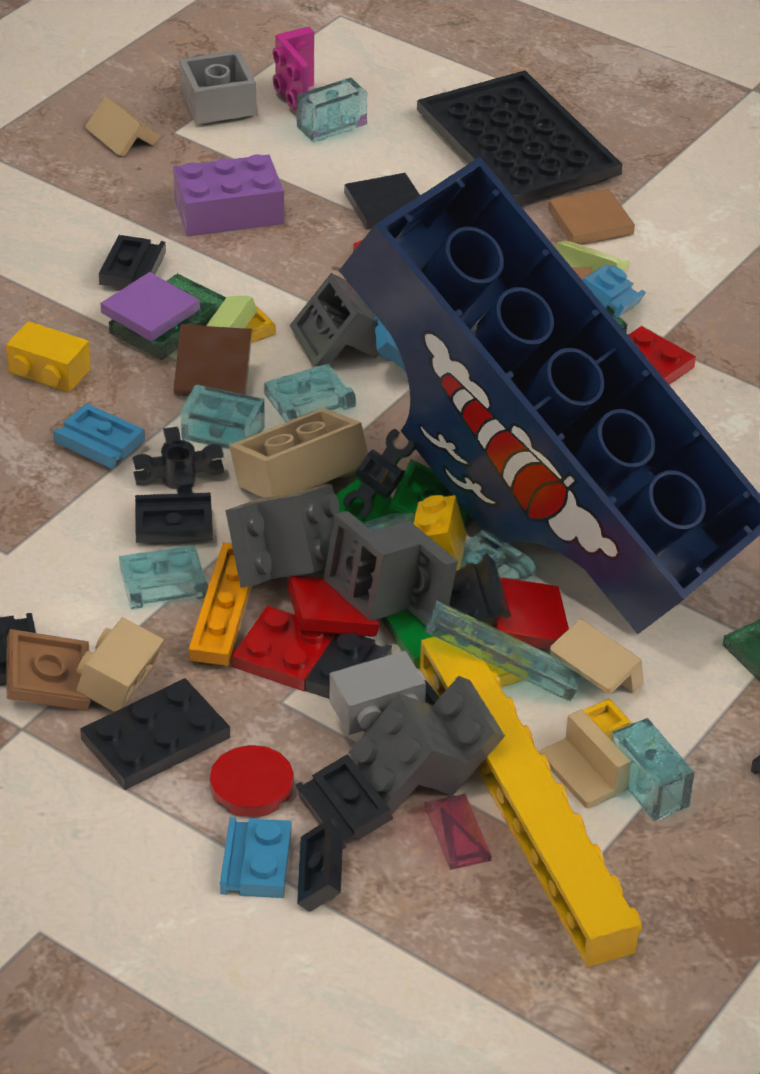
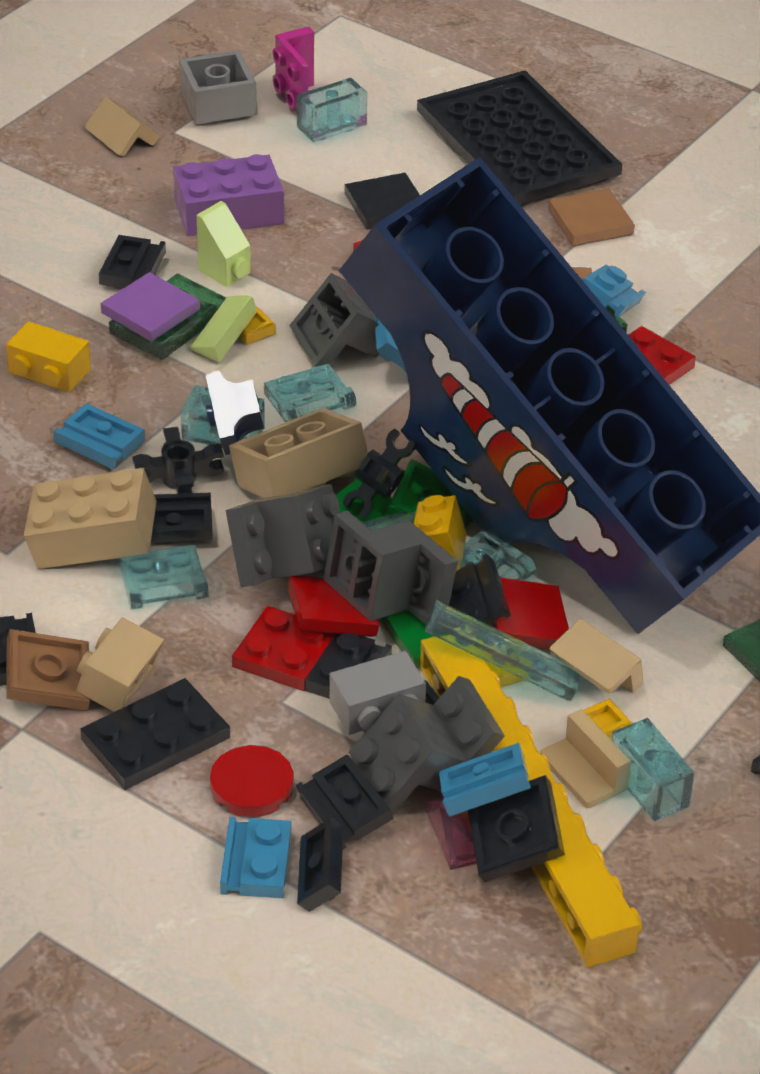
(90, 518): none -> tan brick
(212, 359): reddish brown tile -> none
(220, 612): light orange plate -> none
(222, 245): none -> yellowish green slope
(233, 409): none -> brick
(484, 779): none -> dark azure plate
(516, 831): none -> black tile
(583, 256): yellowish green slope -> none

